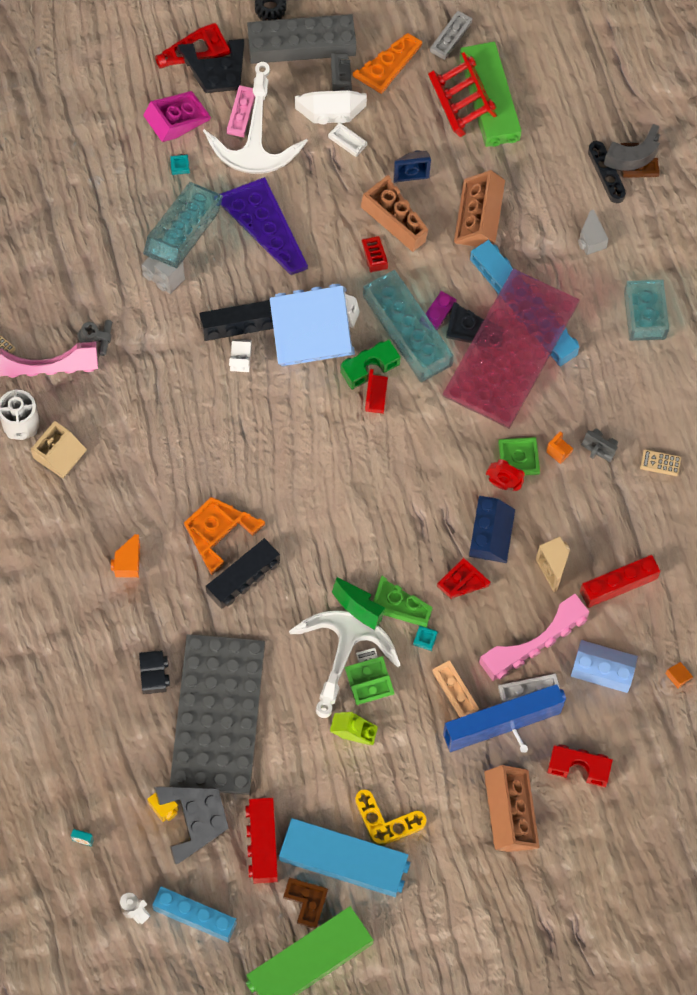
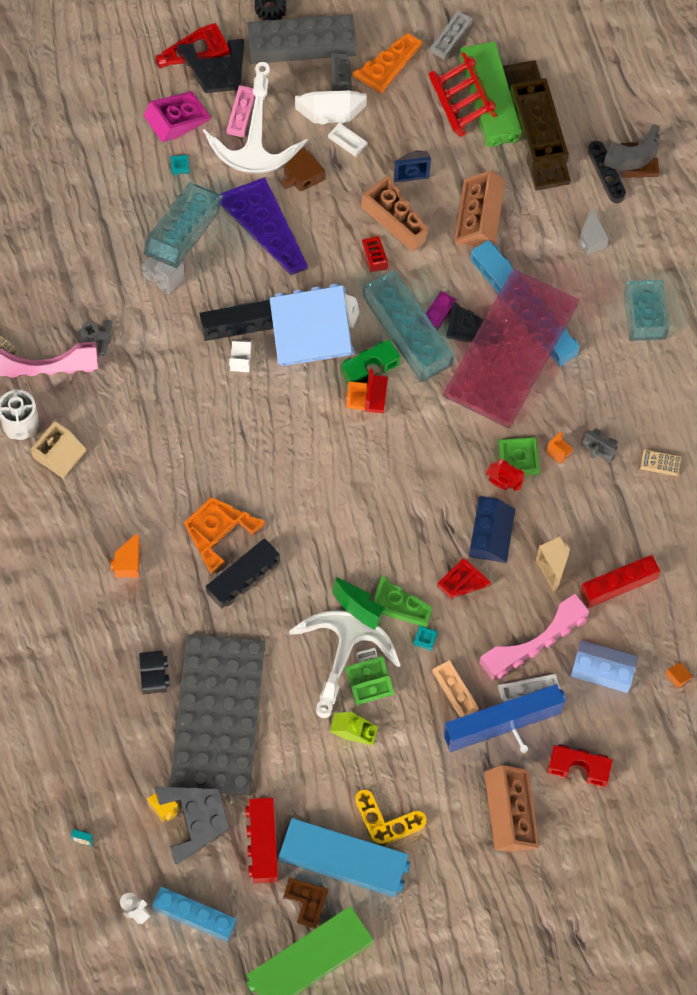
(303, 171): none -> reddish brown torso
(356, 395): none -> orange panel
(540, 124): none -> dark brown bracket

